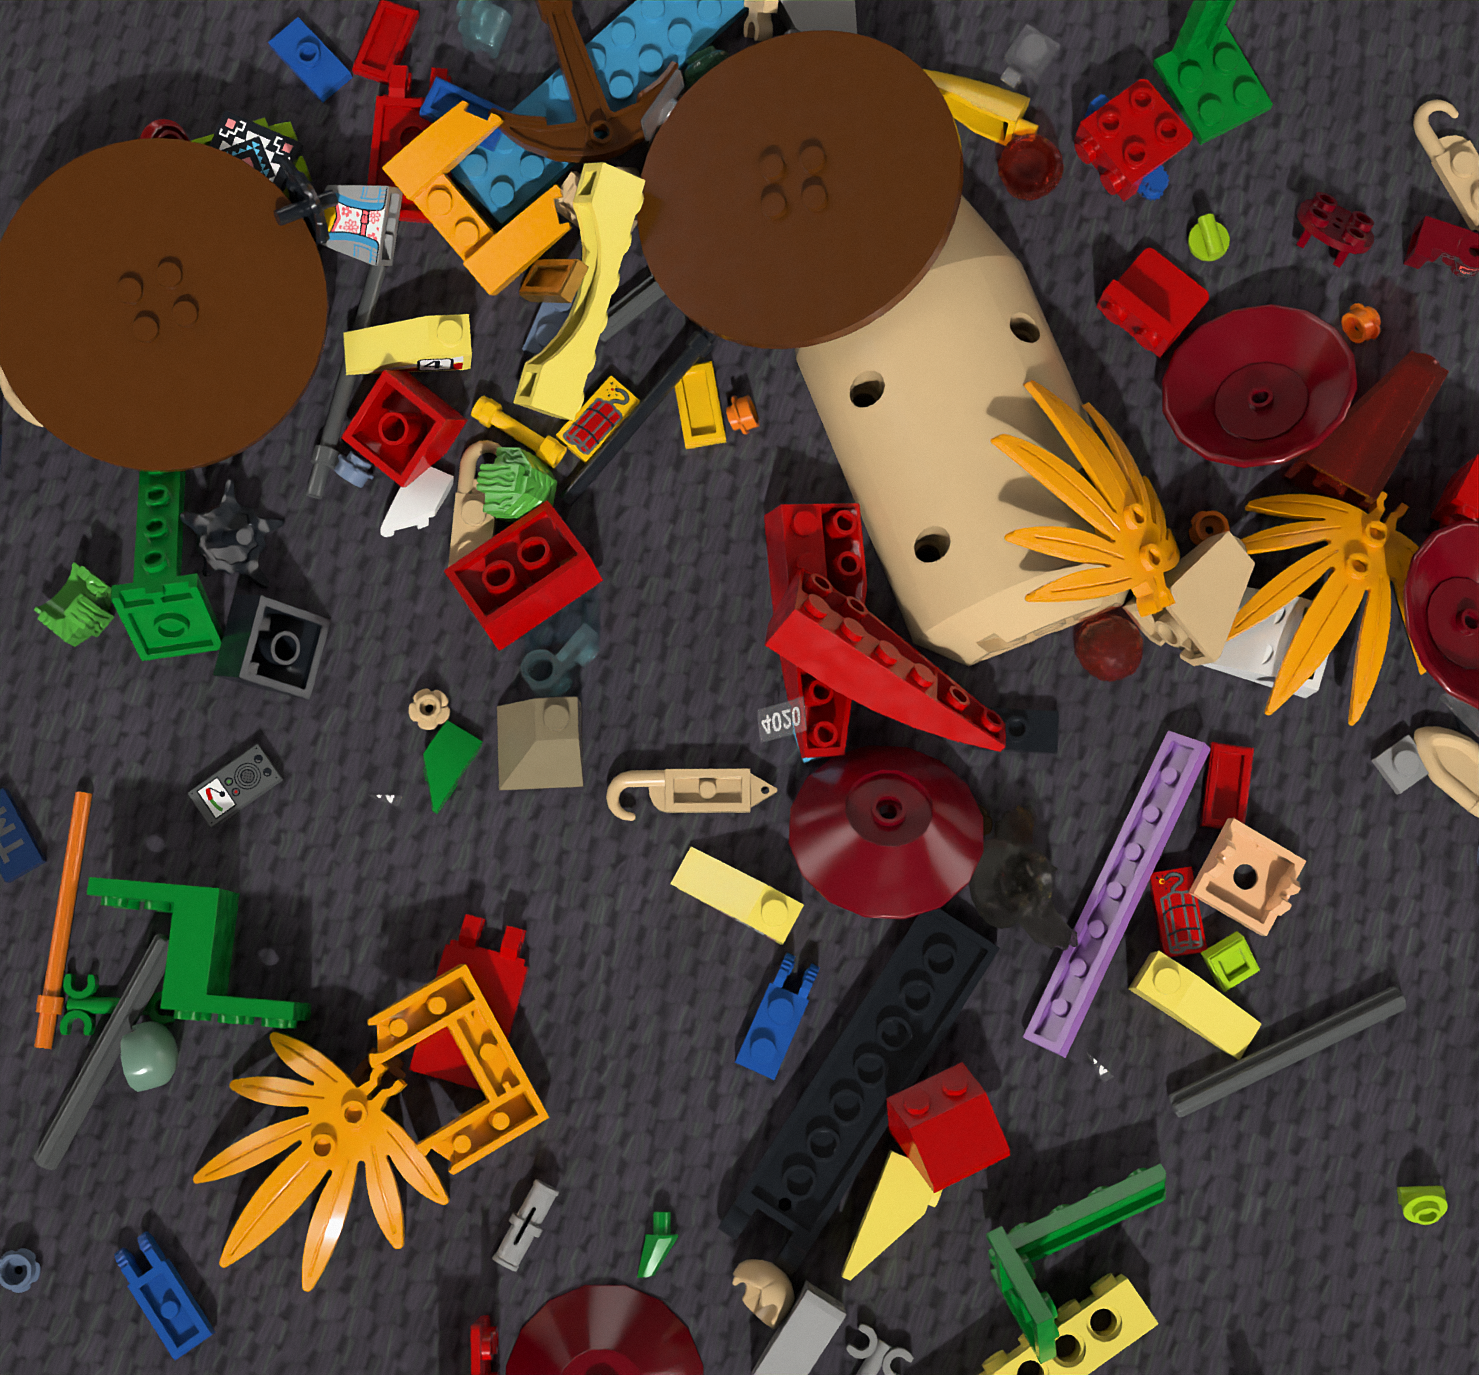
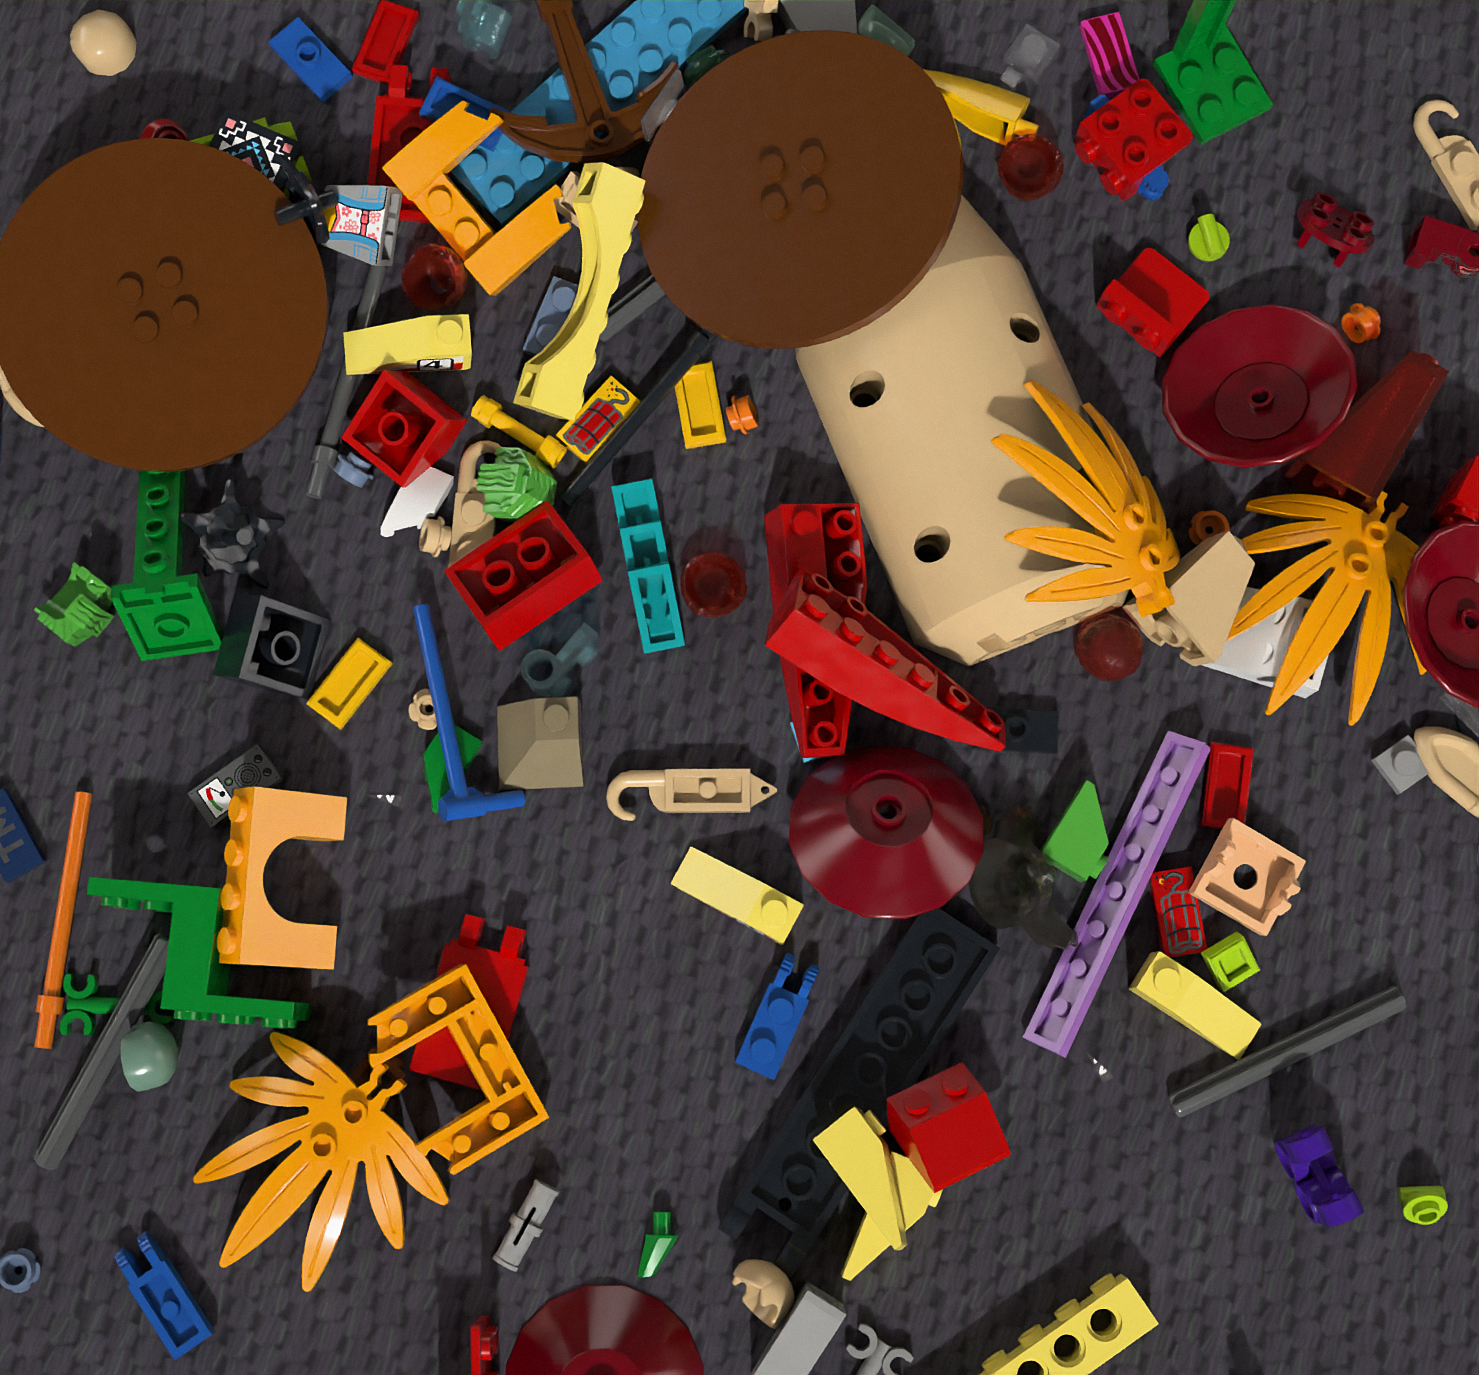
(103, 42): none -> tan hair
(250, 927): none -> light orange arch
(349, 683): none -> yellow tile
(434, 536): none -> tan plate
(437, 264): none -> clear red hair
(459, 800): none -> blue bar
(553, 280): pearl gold tile -> none
(648, 565): none -> teal slope
(713, 585): none -> clear red hair
(782, 720): clear sticker -> none
(864, 1164): none -> light yellow slope
(882, 28): none -> sand green hair
(1062, 1227): green bracket -> none
(1079, 837): none -> bright green slope
(1108, 54): none -> tile
(1316, 1178): none -> dark purple piece

